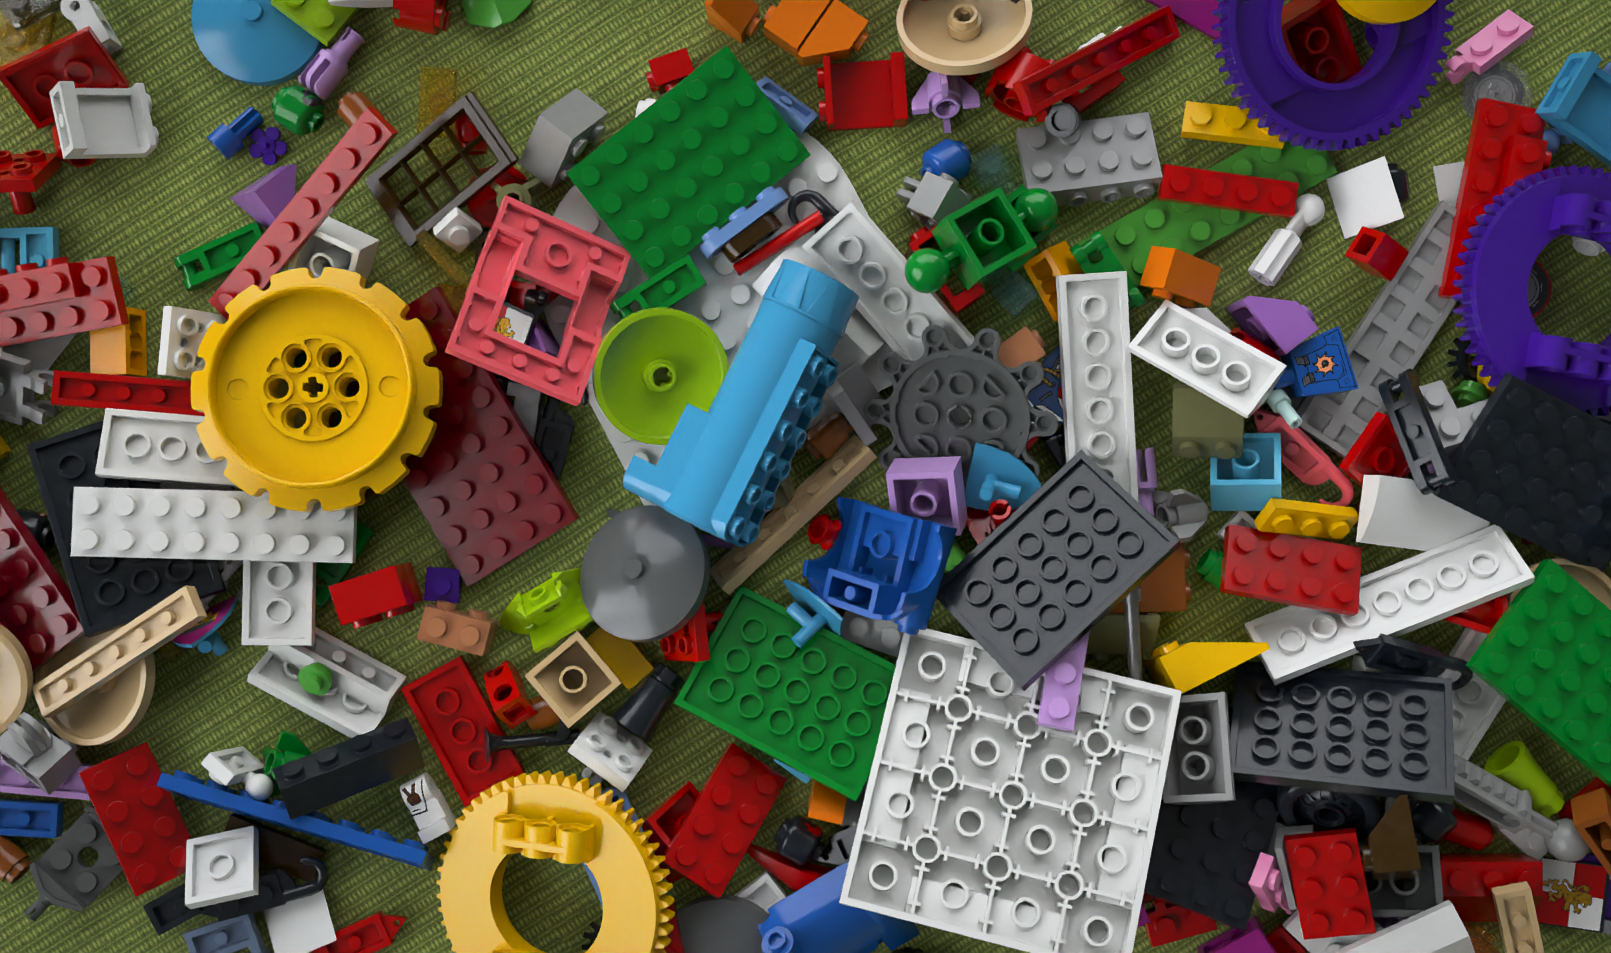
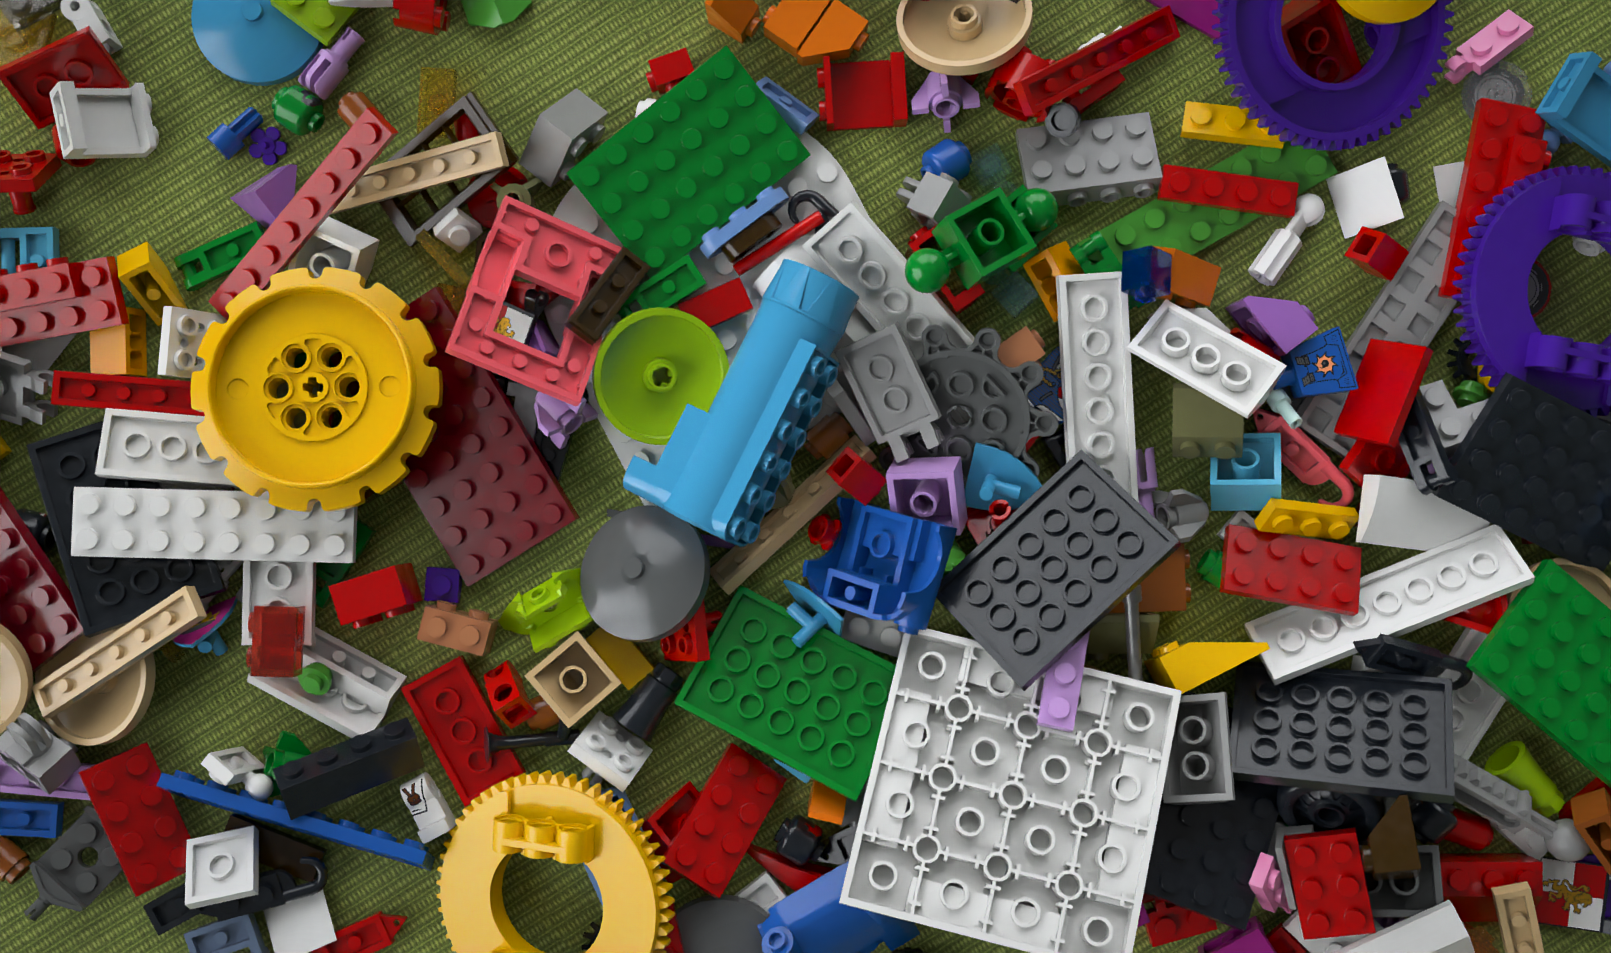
(149, 281): none -> yellow slope
(276, 640): none -> clear red brick
(427, 170): none -> tan plate
(559, 418): none -> lavender brick
(607, 296): none -> dark brown tile
(719, 303): none -> red tile
(856, 476): none -> red brick
(891, 390): none -> light grey tile
(1146, 273): none -> clear blue brick
(1385, 392): none -> red tile

